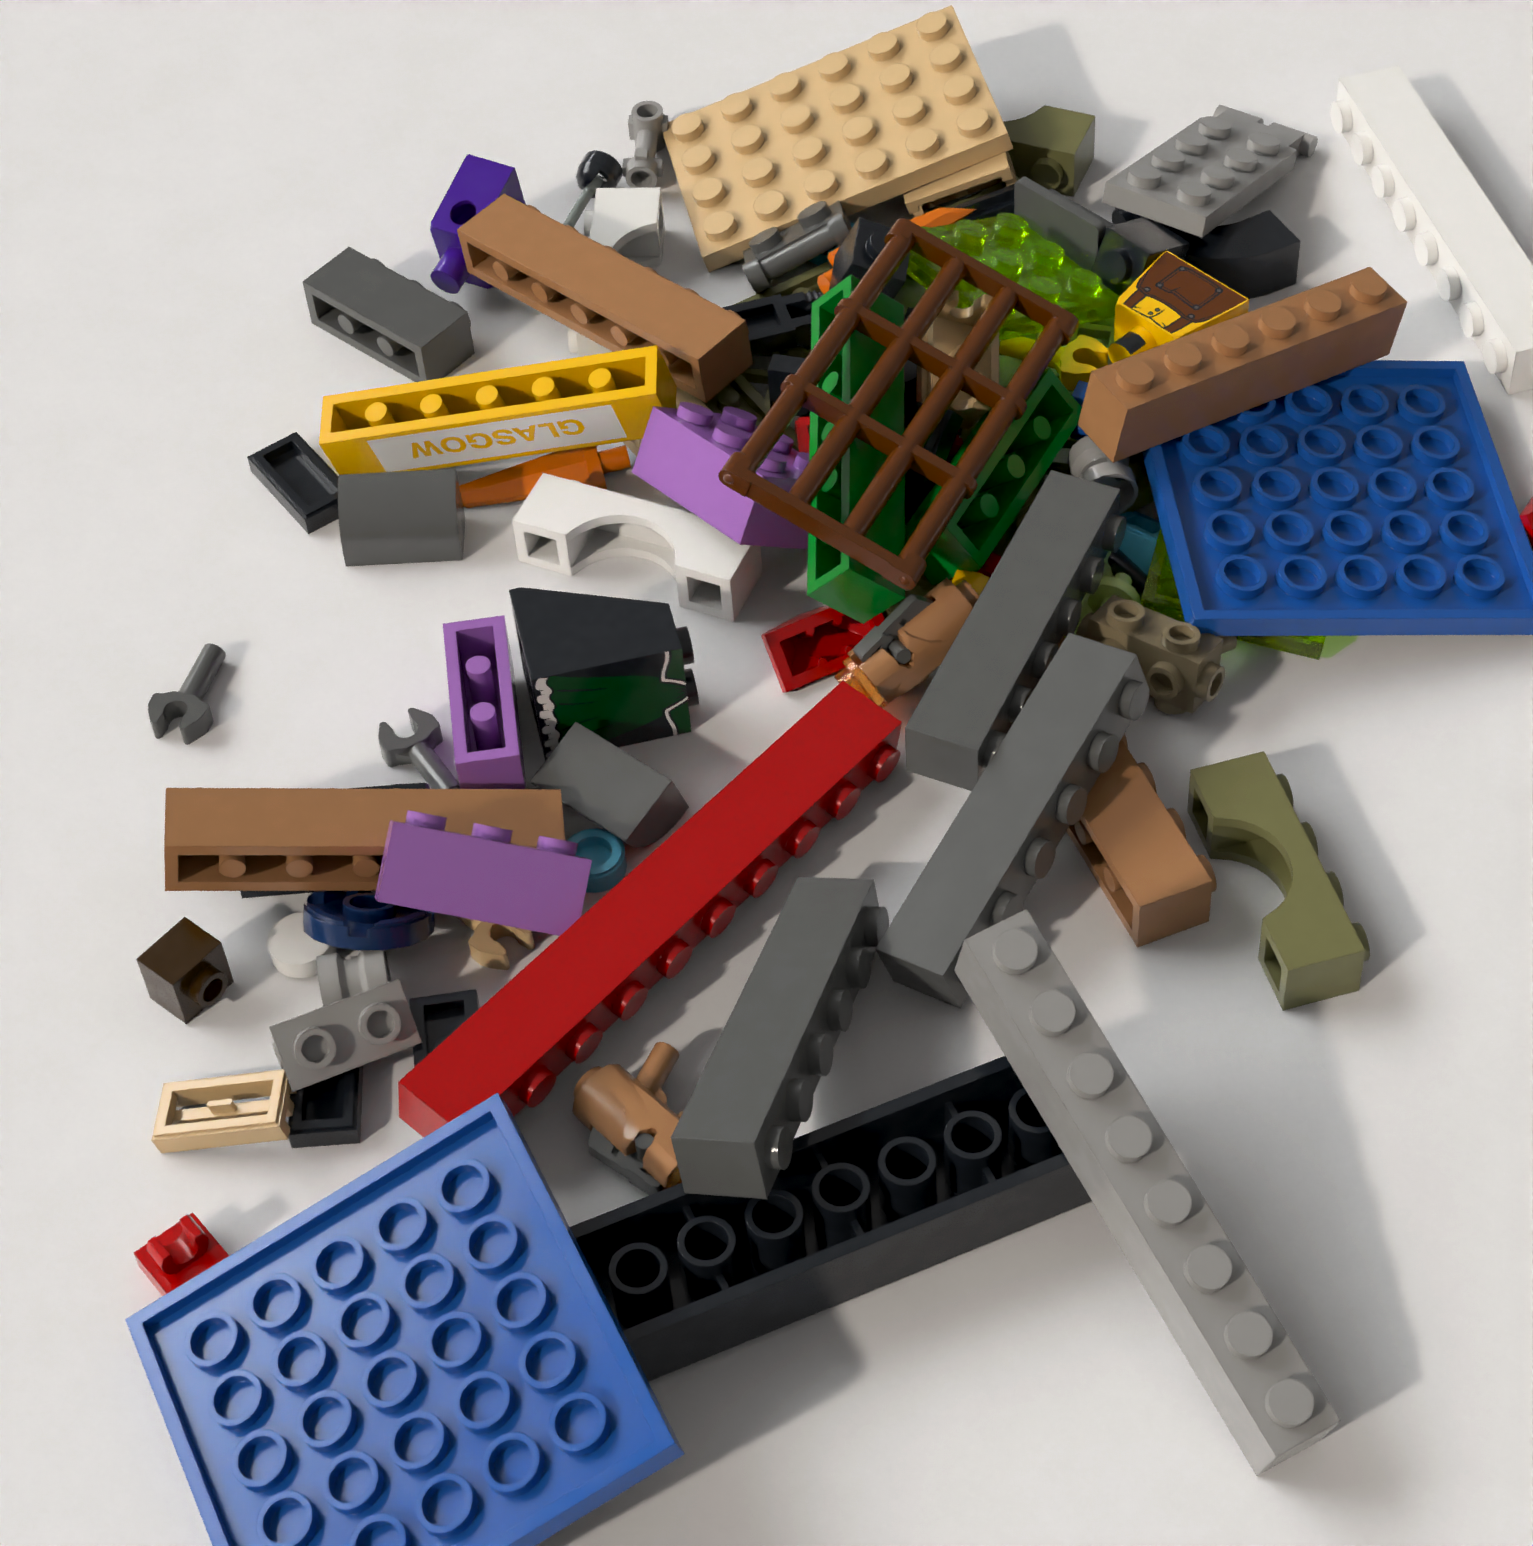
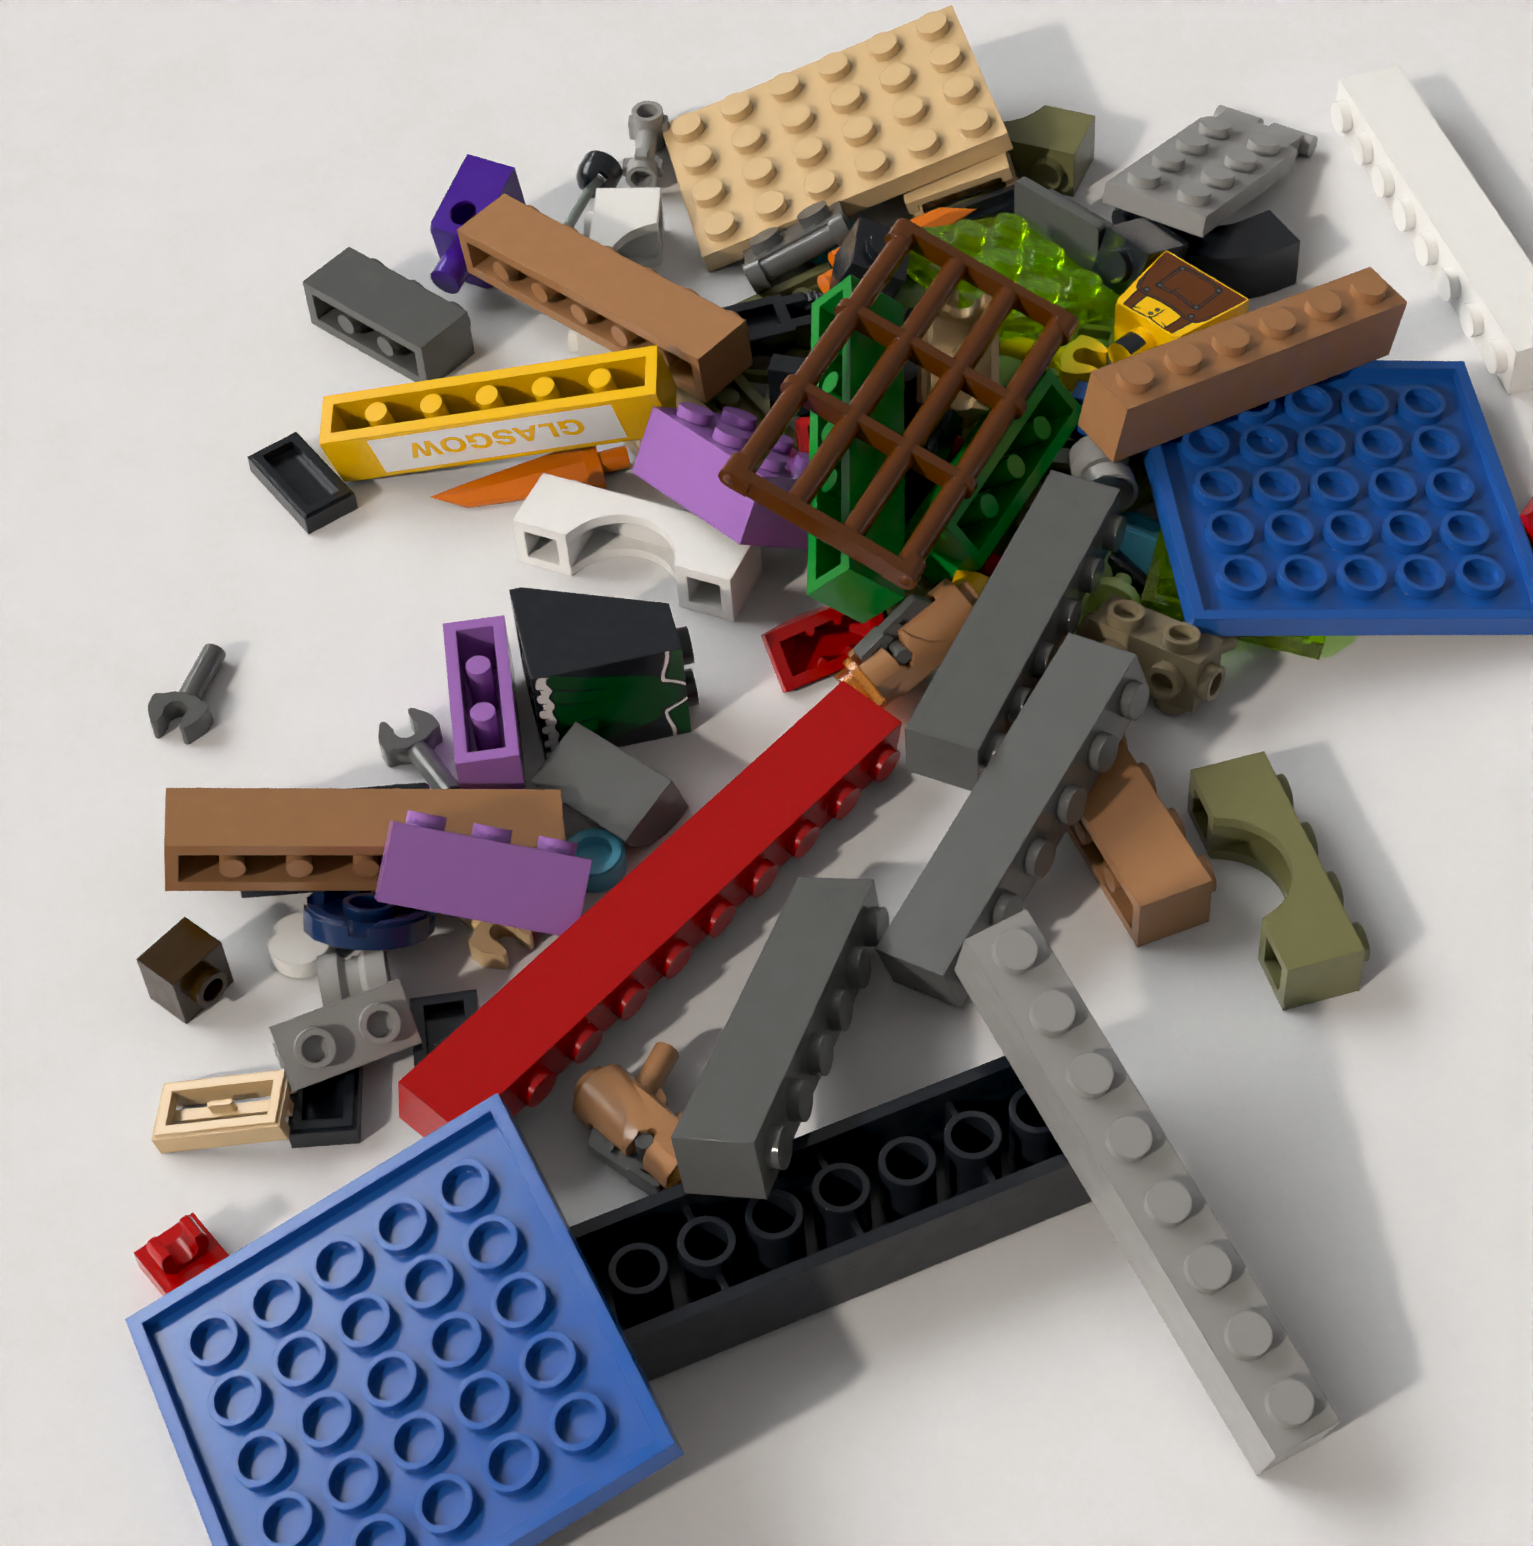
(401, 517): dark grey brick -> none

